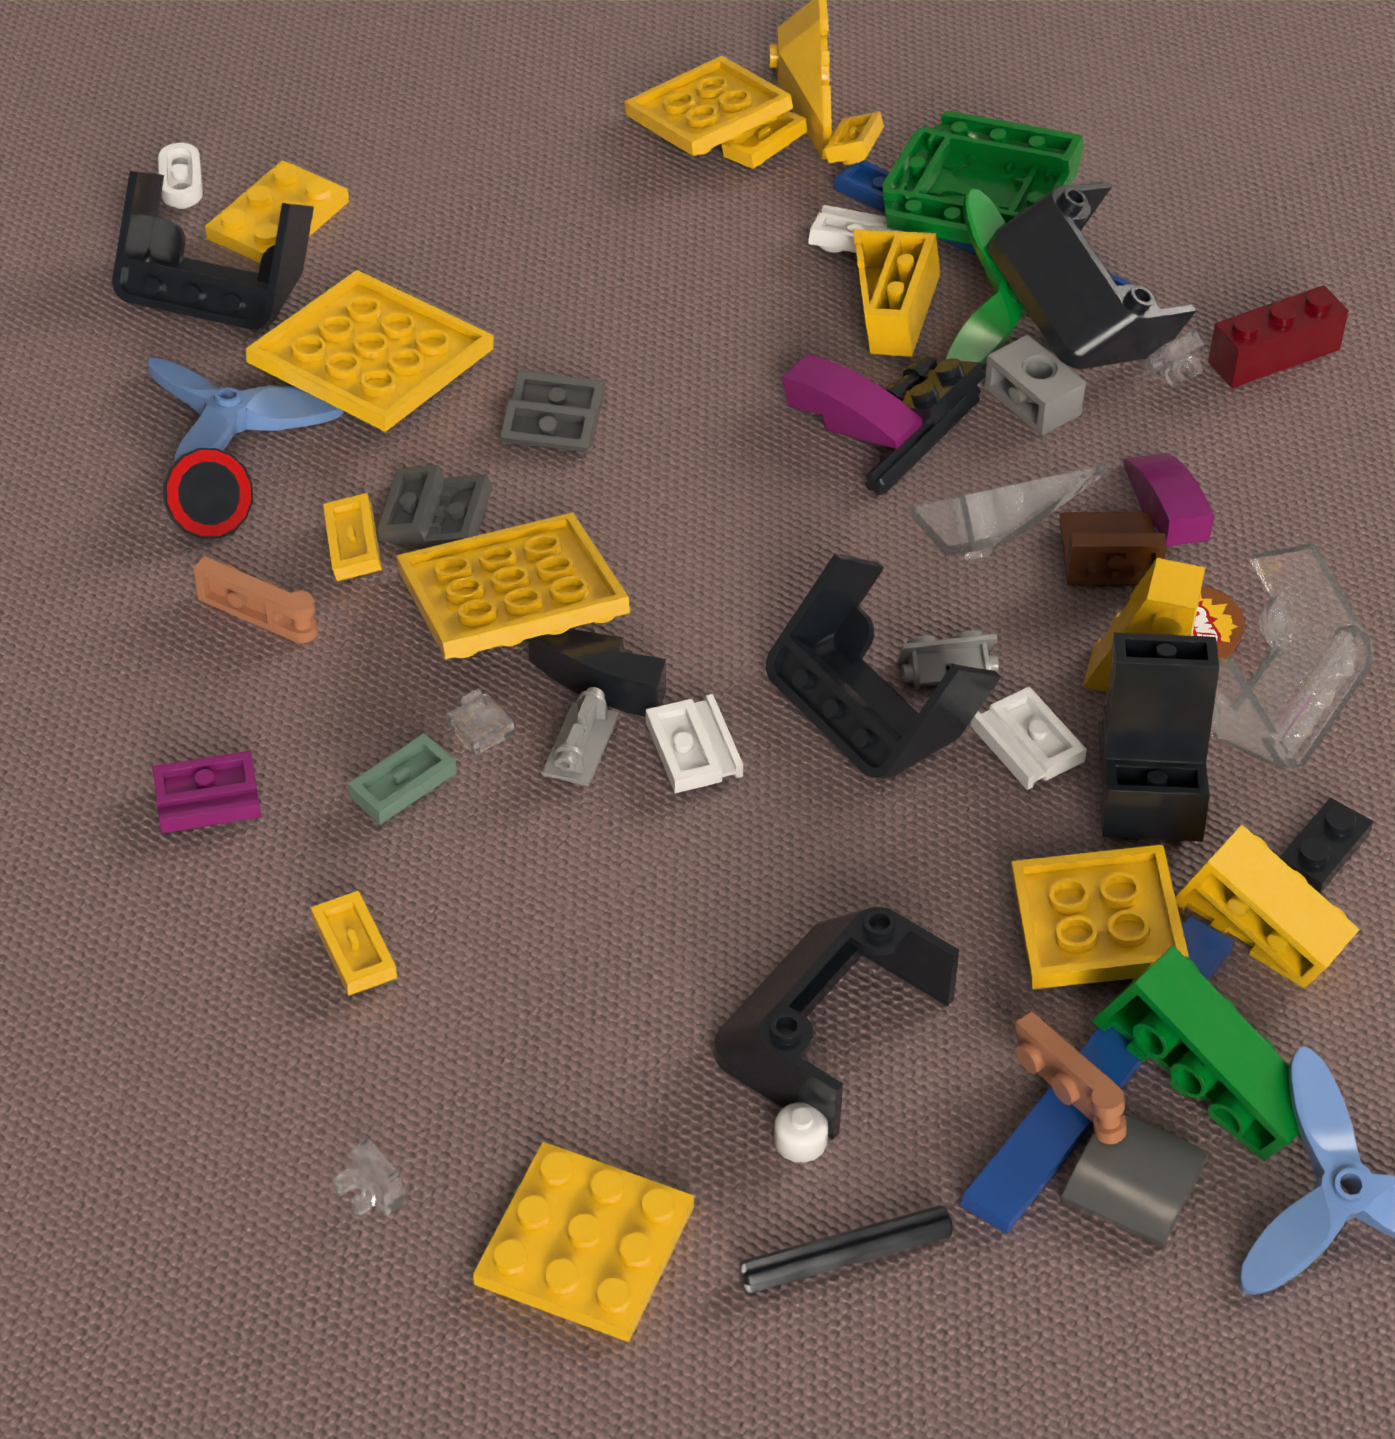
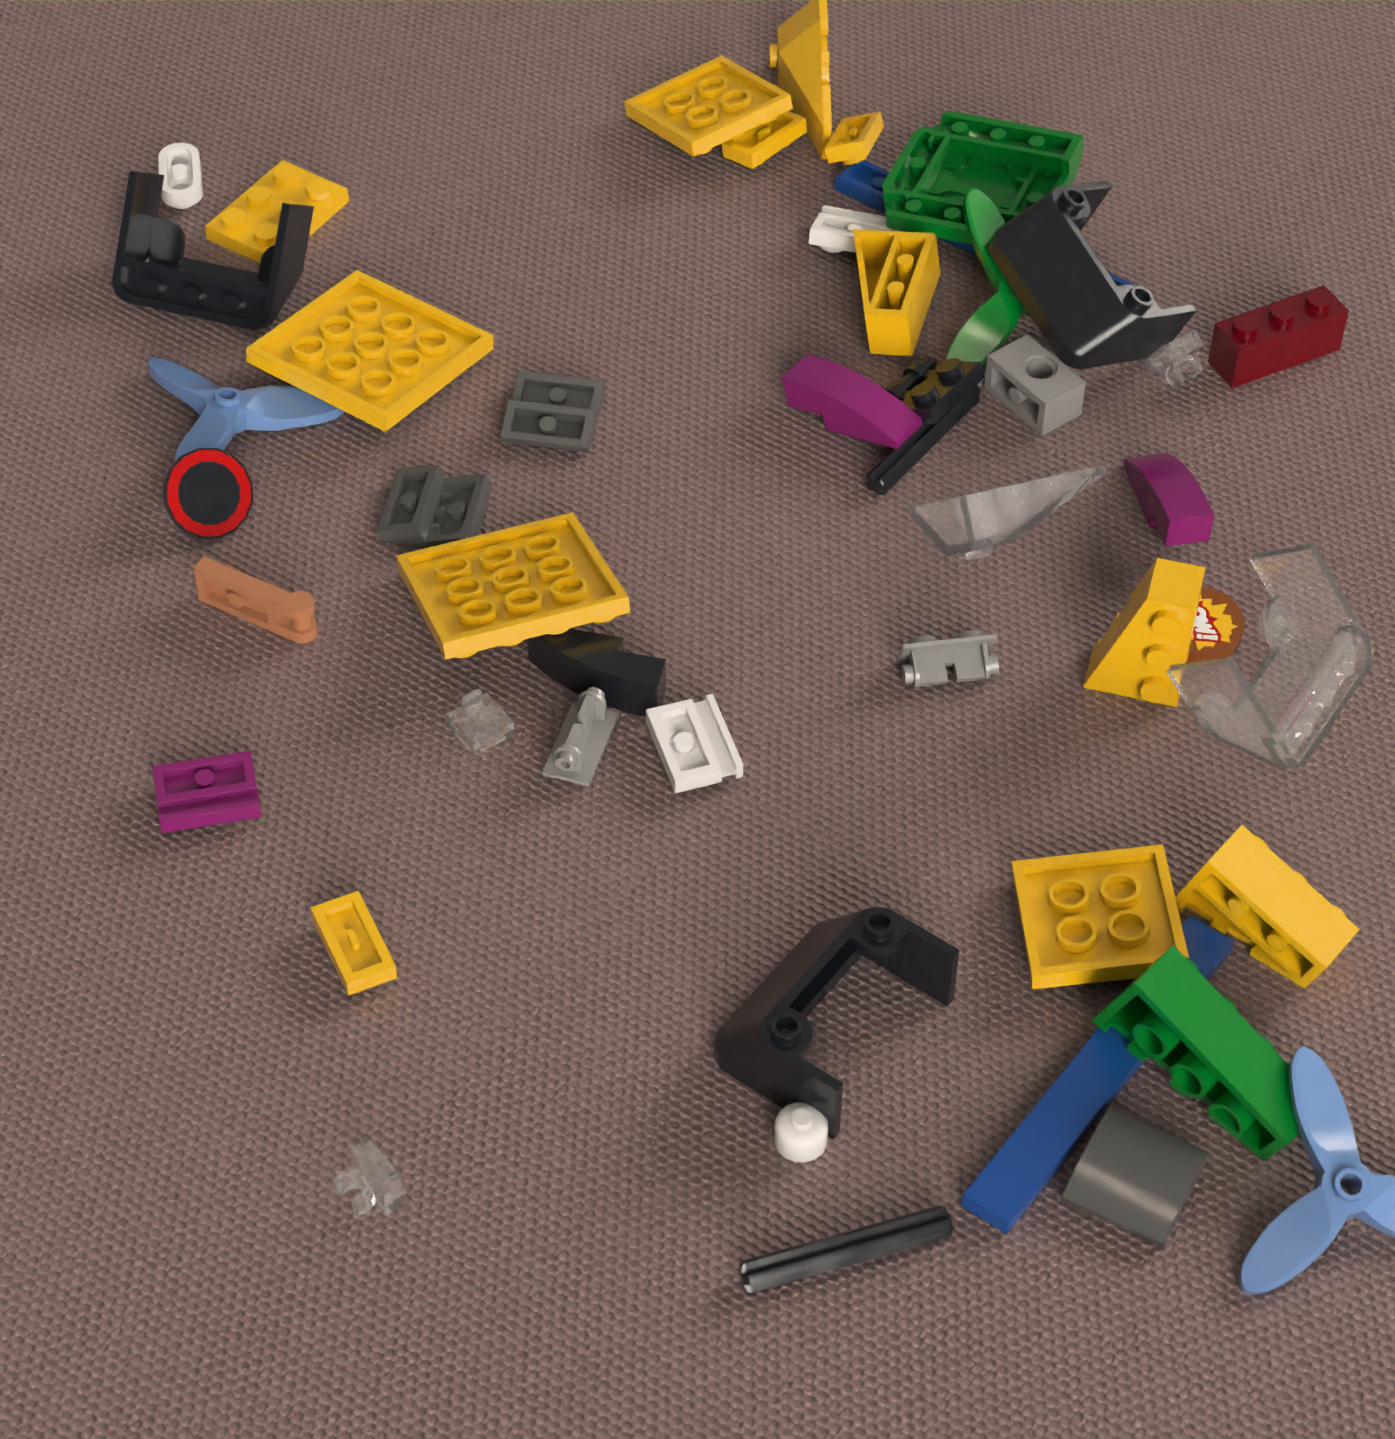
(352, 537): yellow plate -> none
(402, 778): sand green plate -> none
(584, 1241): yellow plate -> none
(824, 676): black windscreen -> none
(1028, 737): white plate -> none
(1072, 1077): nougat plate -> none
(1109, 547): reddish brown bracket -> none
(1157, 736): black brick -> none
(1327, 843): black plate -> none

